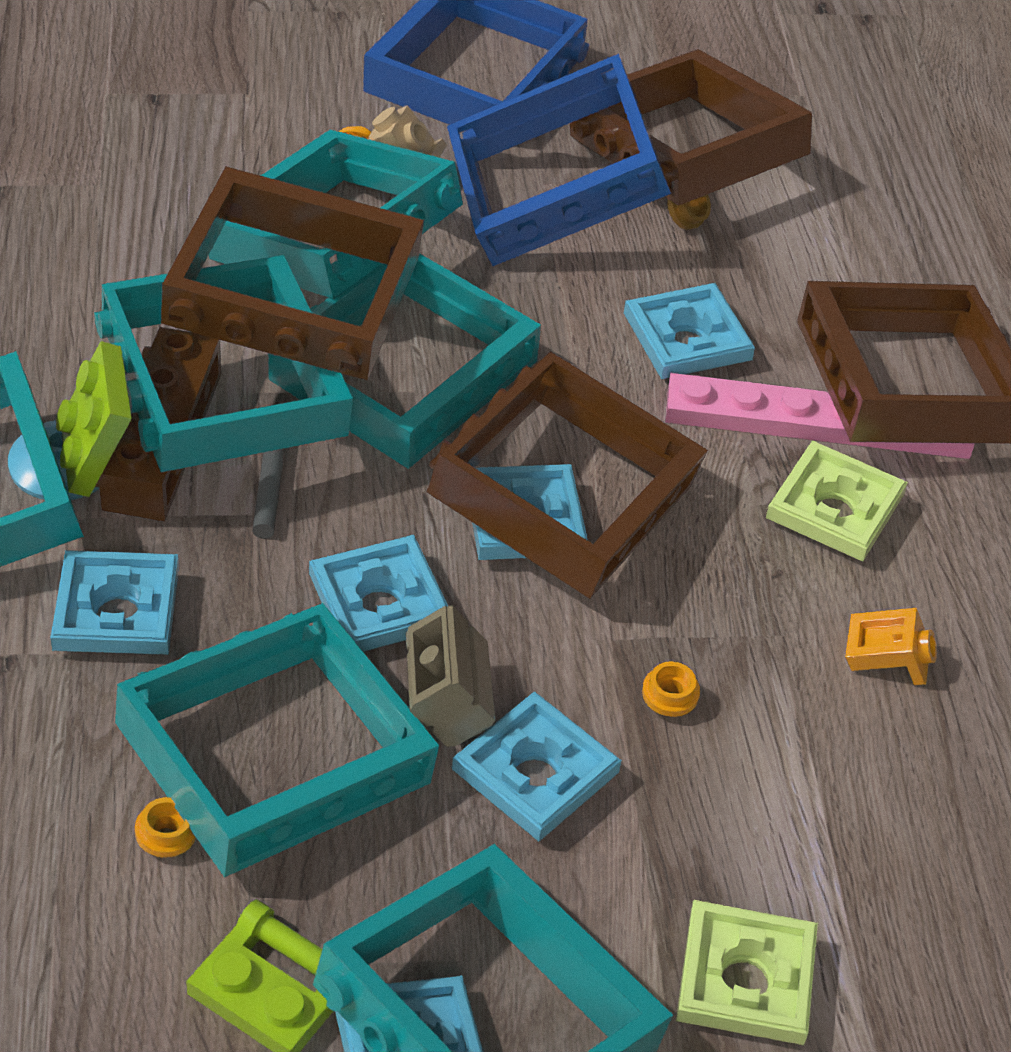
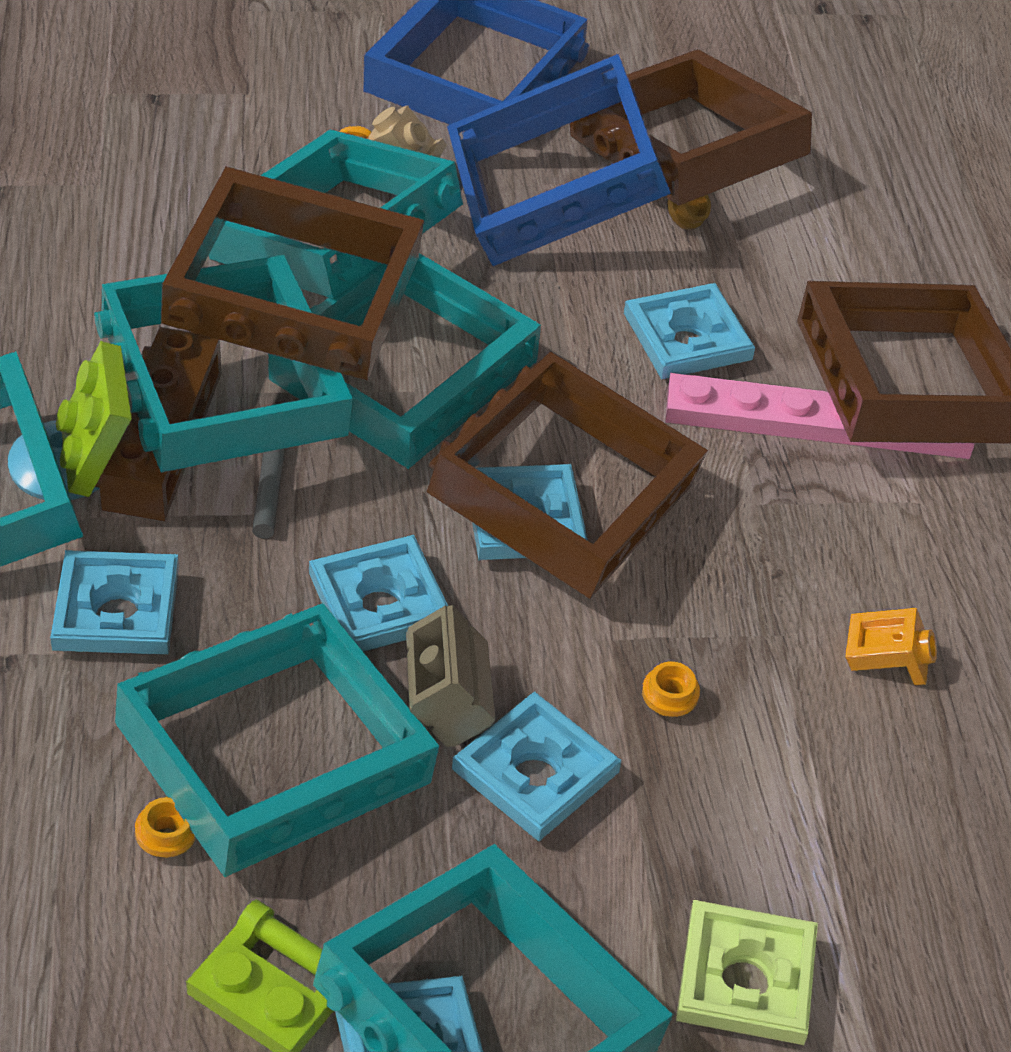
(833, 475): yellowish green piece -> none

